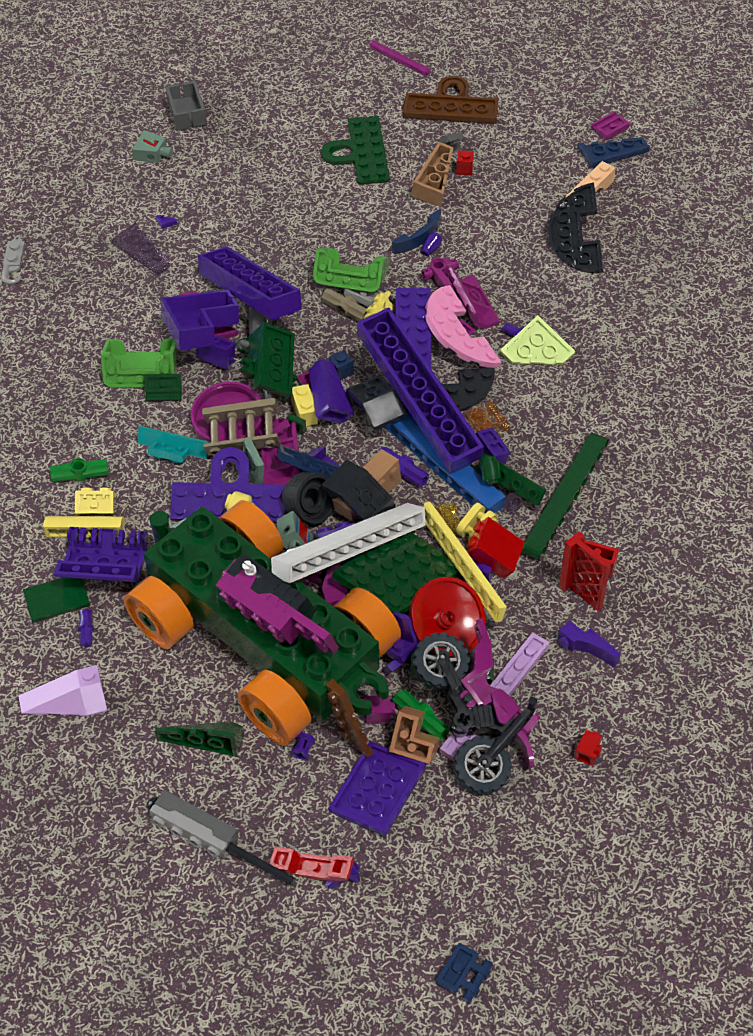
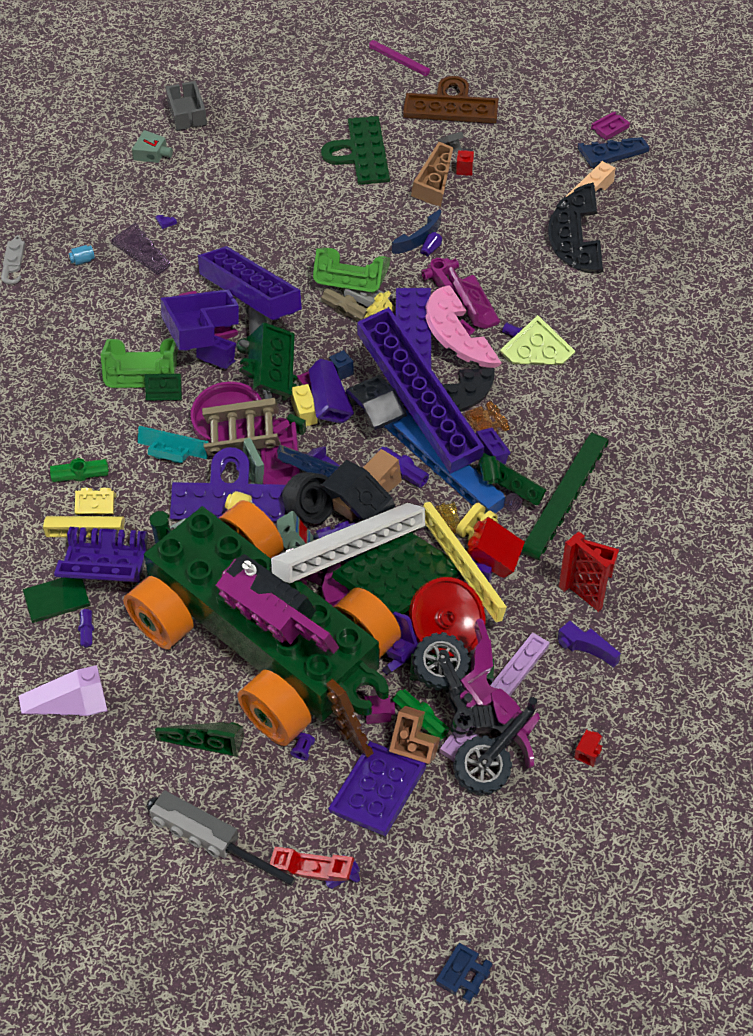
(81, 254): none -> dark azure brick

